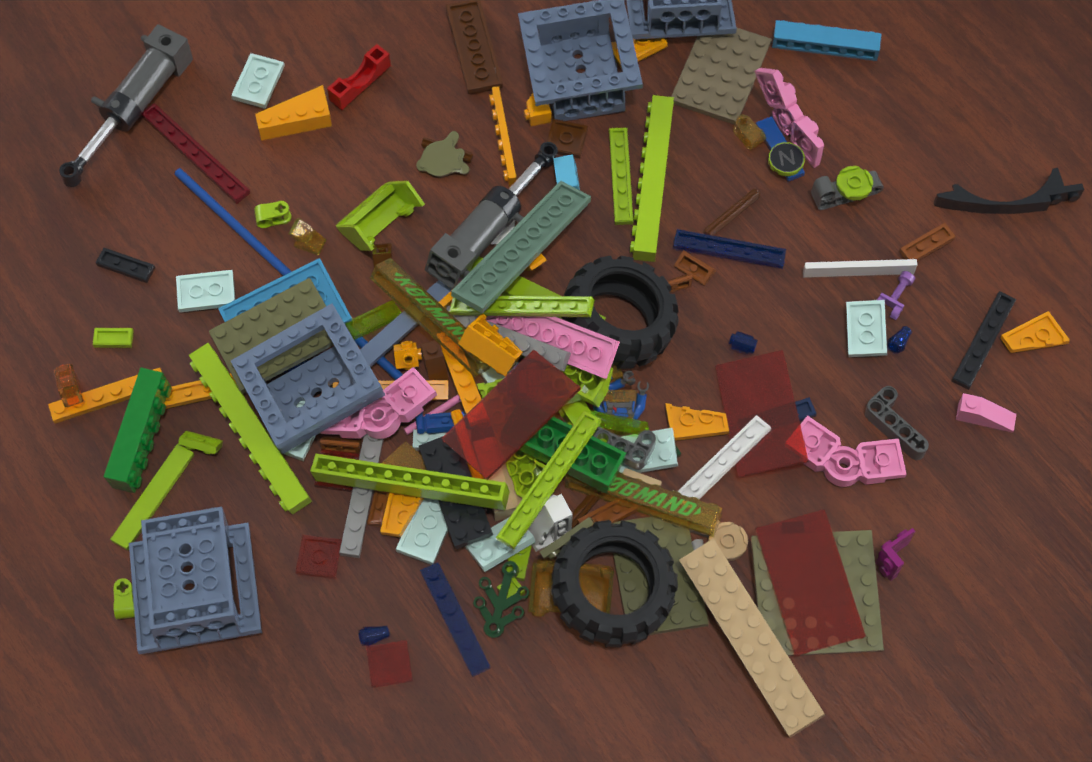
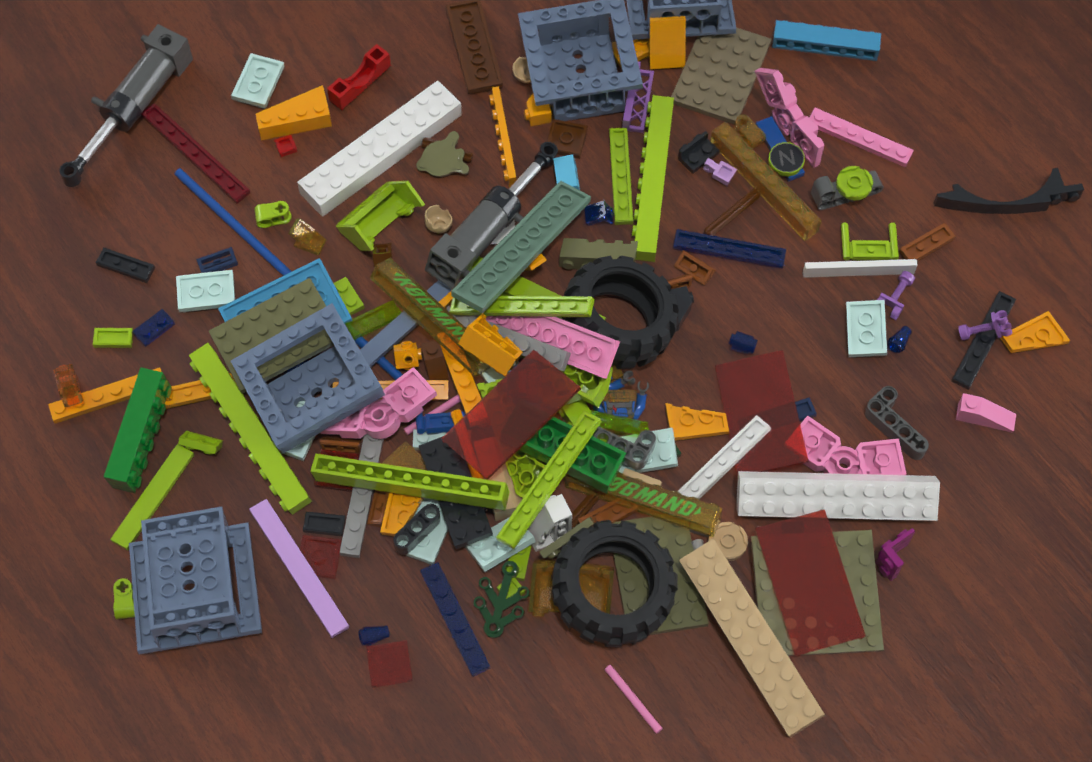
(153, 327): none -> clear blue plate
(218, 264): none -> dark blue tile
(285, 145): none -> red tile
(299, 568): none -> lavender tile
(324, 524): none -> black tile
(349, 296): none -> lime plate
(379, 148): none -> white brick
(419, 520): none -> black beam
(437, 219): none -> tan hair
(521, 70): none -> tan hair
(579, 252): none -> olive wedge
(599, 212): none -> clear blue bracket
(630, 103): none -> medium lavender fence
(633, 699): none -> bright pink bar
(667, 42): none -> light orange tile
(684, 302): none -> black slope
(697, 152): none -> black bracket
(721, 172): none -> lavender plate
(766, 181): none -> clear yellow brick
(839, 494): none -> white brick
(861, 137): none -> bright pink plate
(870, 249): none -> lime plate
(966, 331): none -> medium lavender bar

